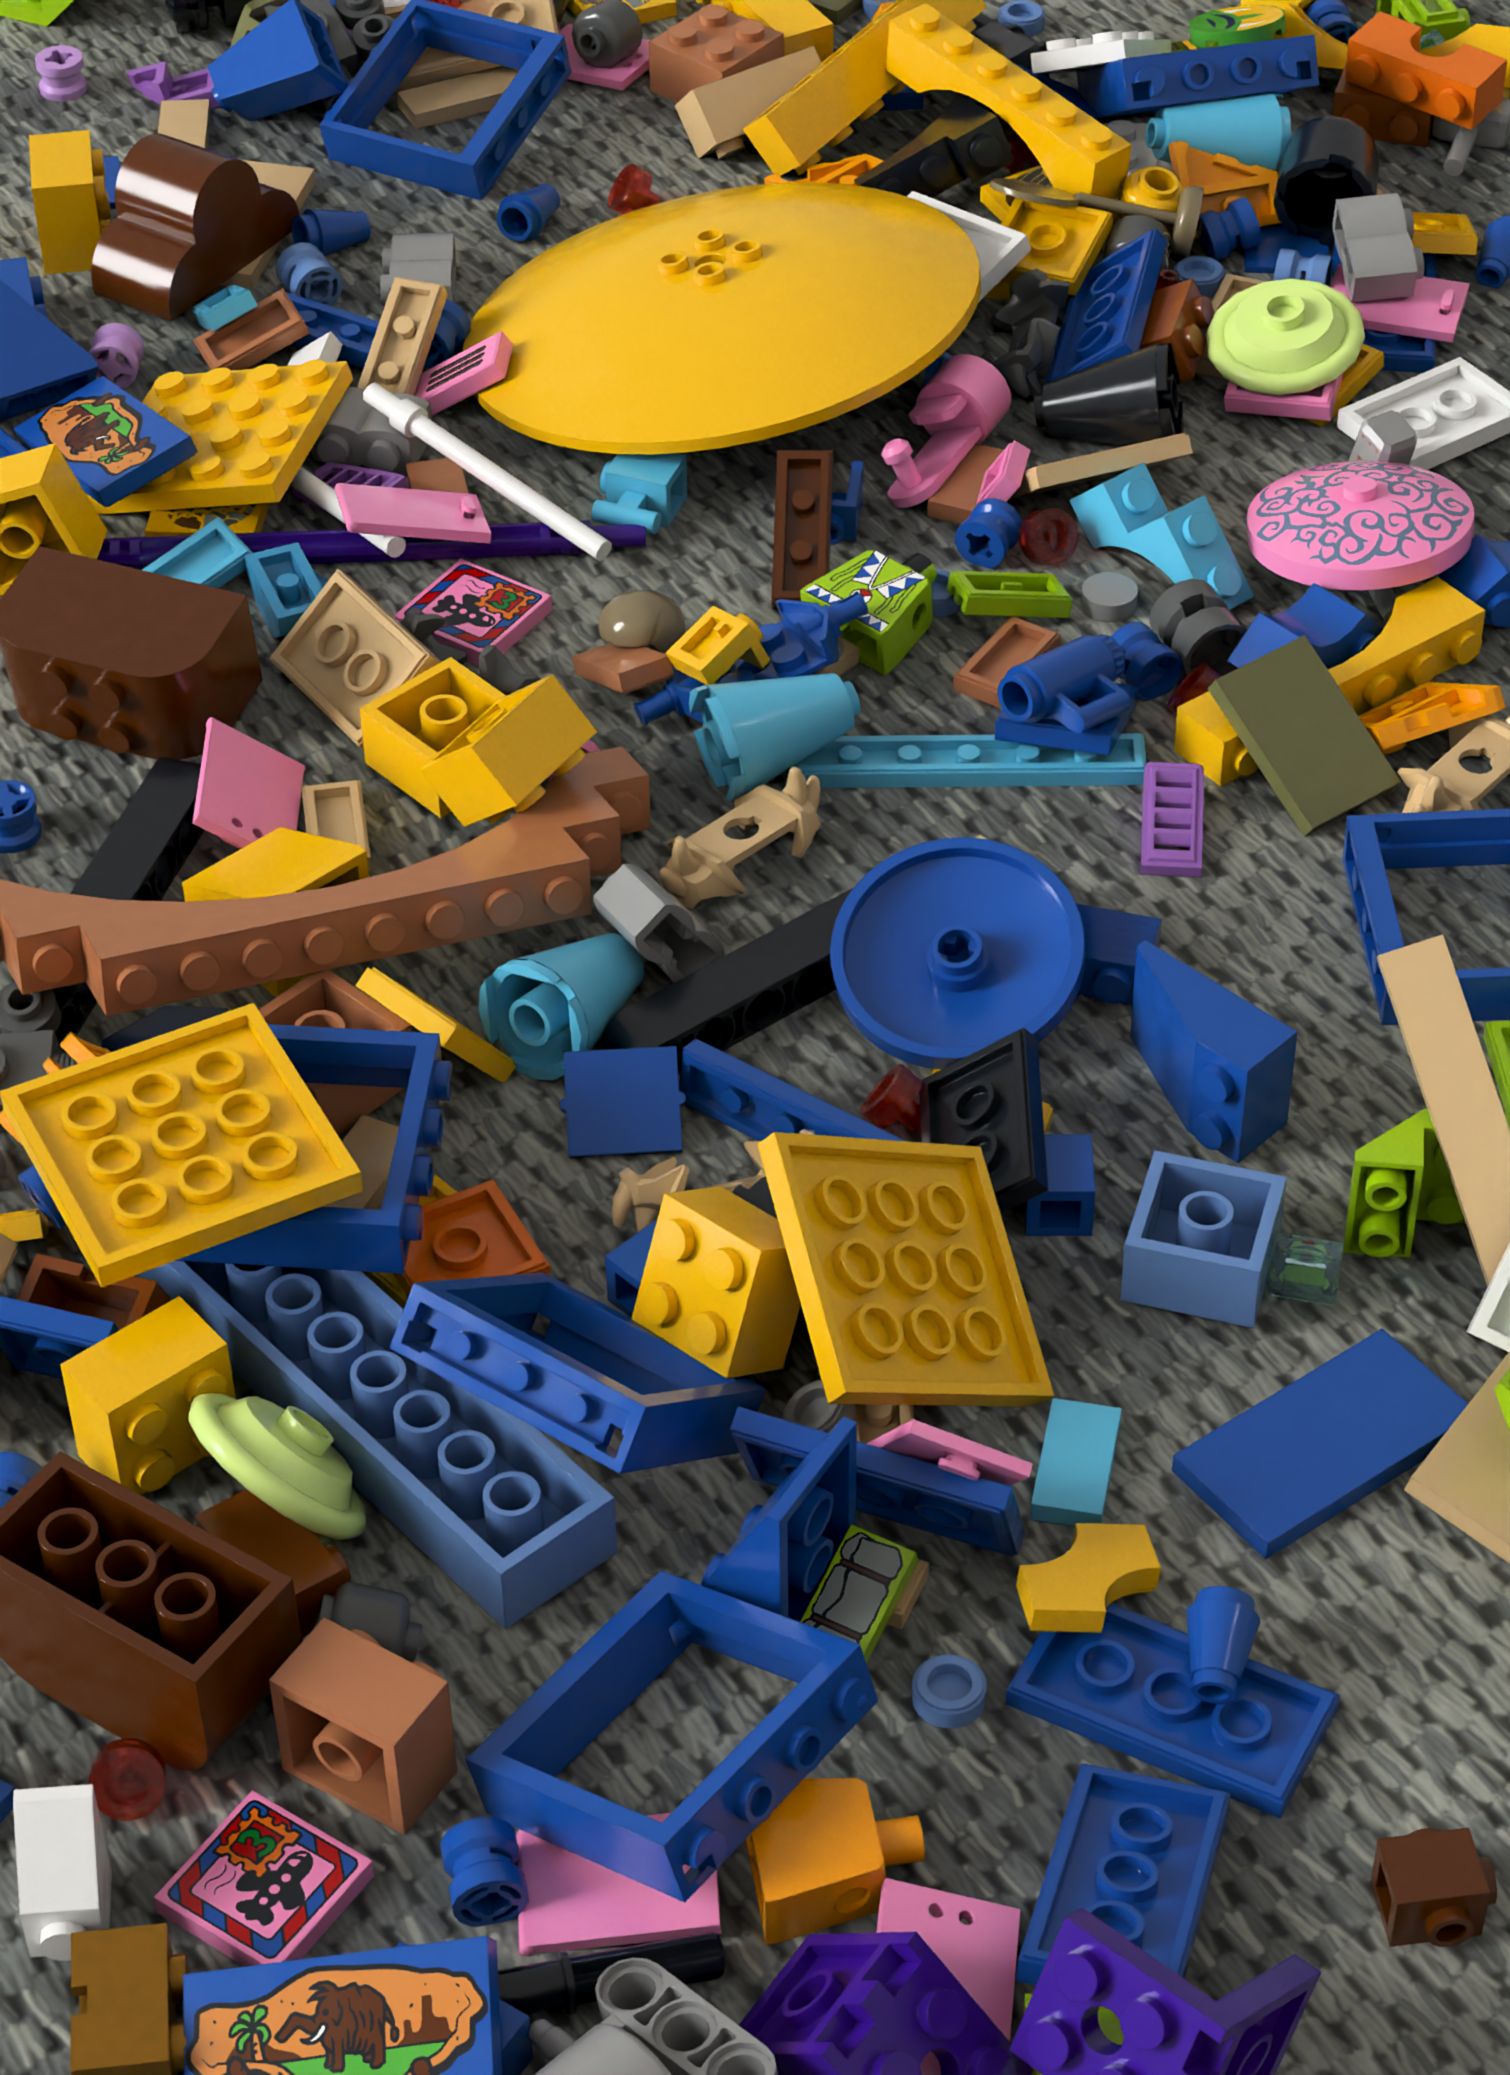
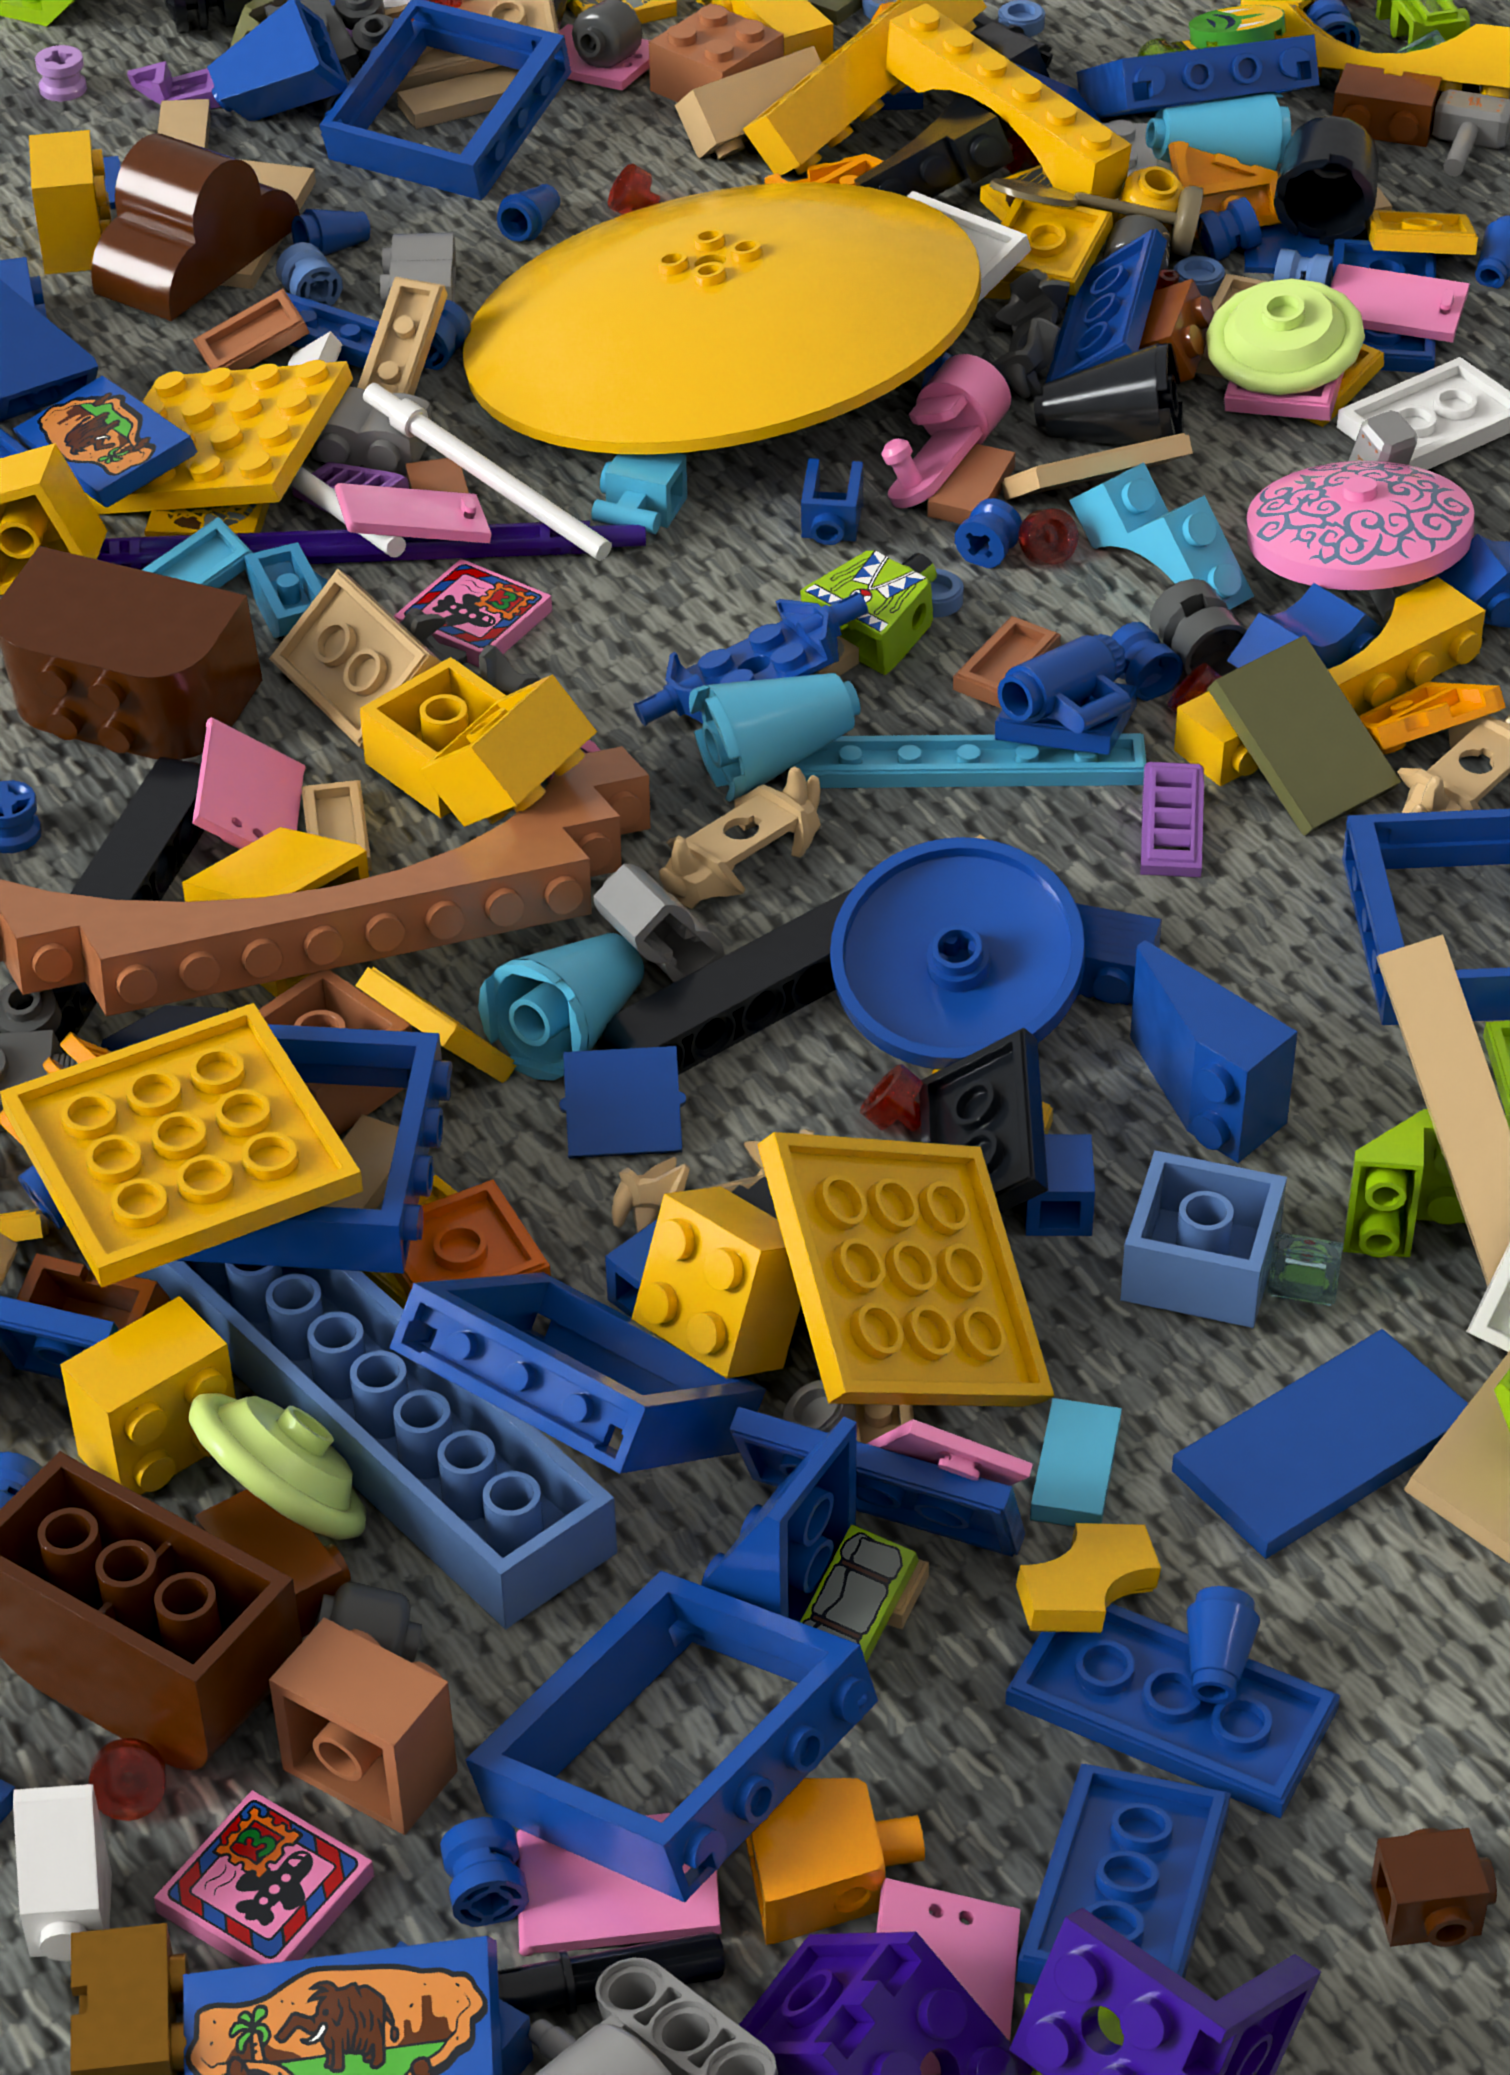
(106, 345): lavender wheel -> none
(223, 307): medium azure tile -> none
(465, 373): bright pink tile -> none
(623, 667): nougat tile -> none
(642, 620): dark tan hair -> none
(716, 644): yellow bracket -> none
(758, 1101): blue tile -> none
(801, 521): reddish brown tile -> none
(949, 1691): medium blue tile -> none
(1005, 473): bright pink tile -> none
(1009, 594): lime tile -> none
(1079, 54): white plate -> none
(1109, 596): light grey tile -> none
(1377, 247): light grey brick -> none
(1452, 87): orange arch -> none

